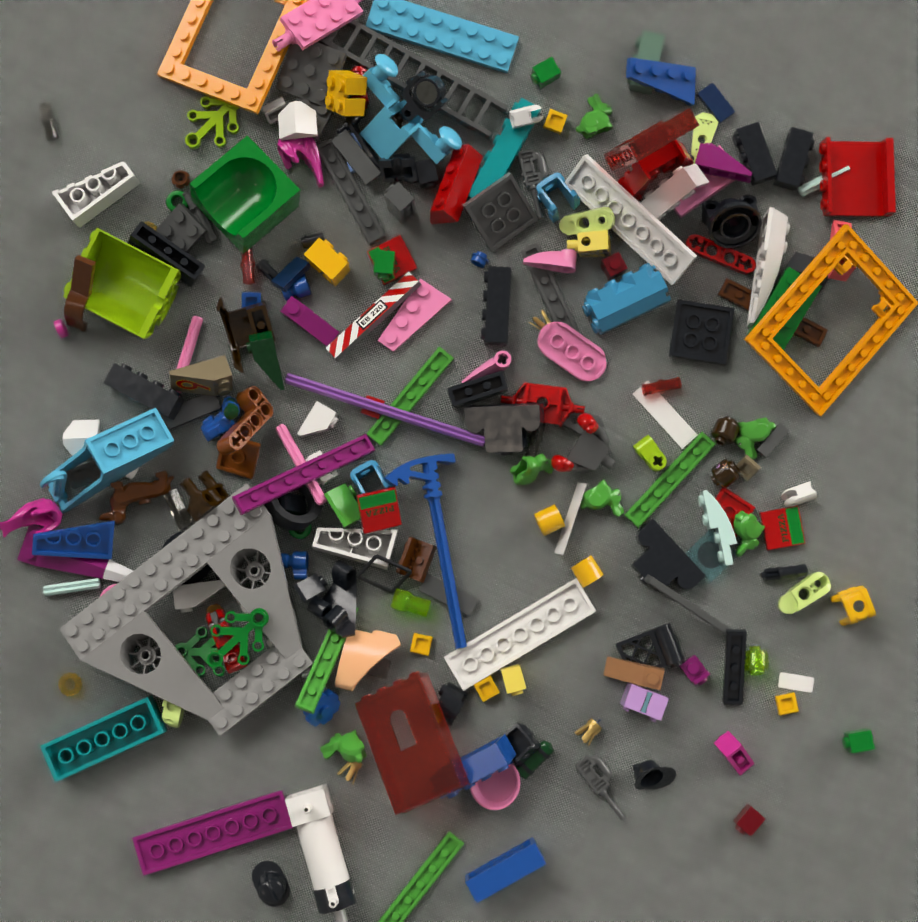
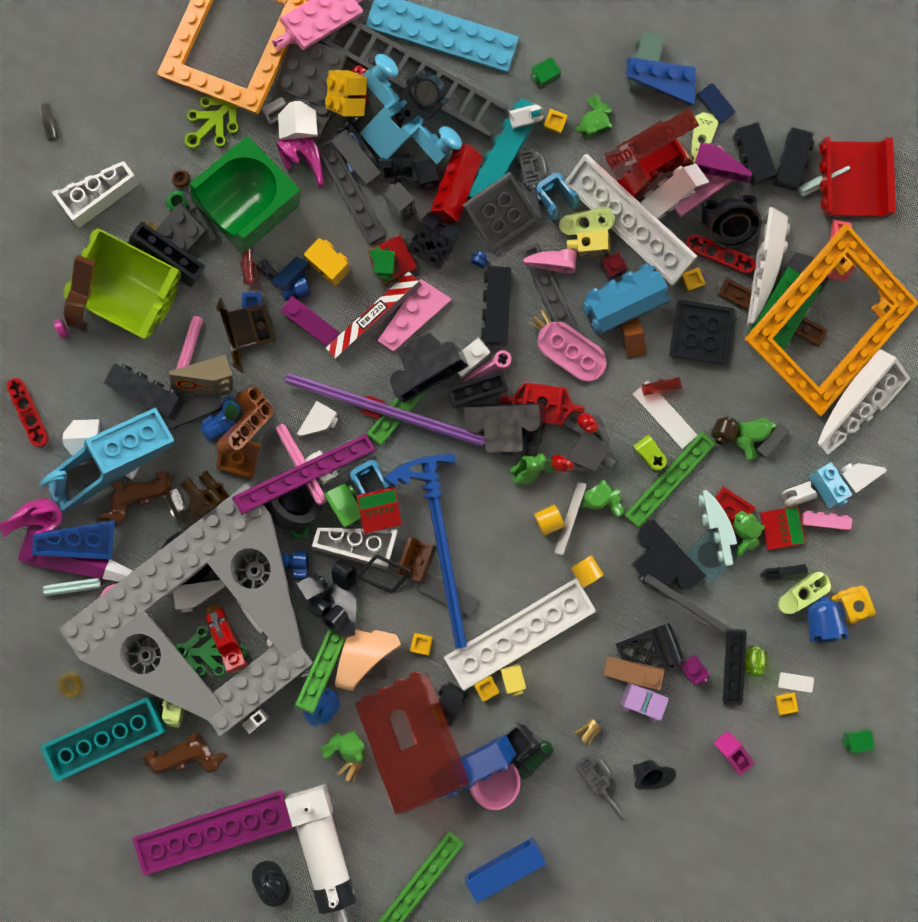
(24, 414): none -> red beam
(183, 754): none -> reddish brown animal
(240, 635): green plant -> none
(255, 720): none -> white piece
(265, 355): dark green slope -> none
(308, 241): black pin -> none
(405, 601): clear neon green piece -> none
(425, 366): none -> black brick
(434, 240): none -> black brick
(474, 354): none -> white brick
(633, 338): none -> dark orange slope
(693, 279): none -> yellow tile
(725, 473): dark brown head -> none
(747, 467): dark tan tile -> none
(748, 820): dark red brick -> none
(826, 521): none -> bright pink piece
(826, 621): none -> blue cylinder
(830, 486): none -> medium azure brick
(860, 475): none -> white slope
(866, 394): none -> white wedge

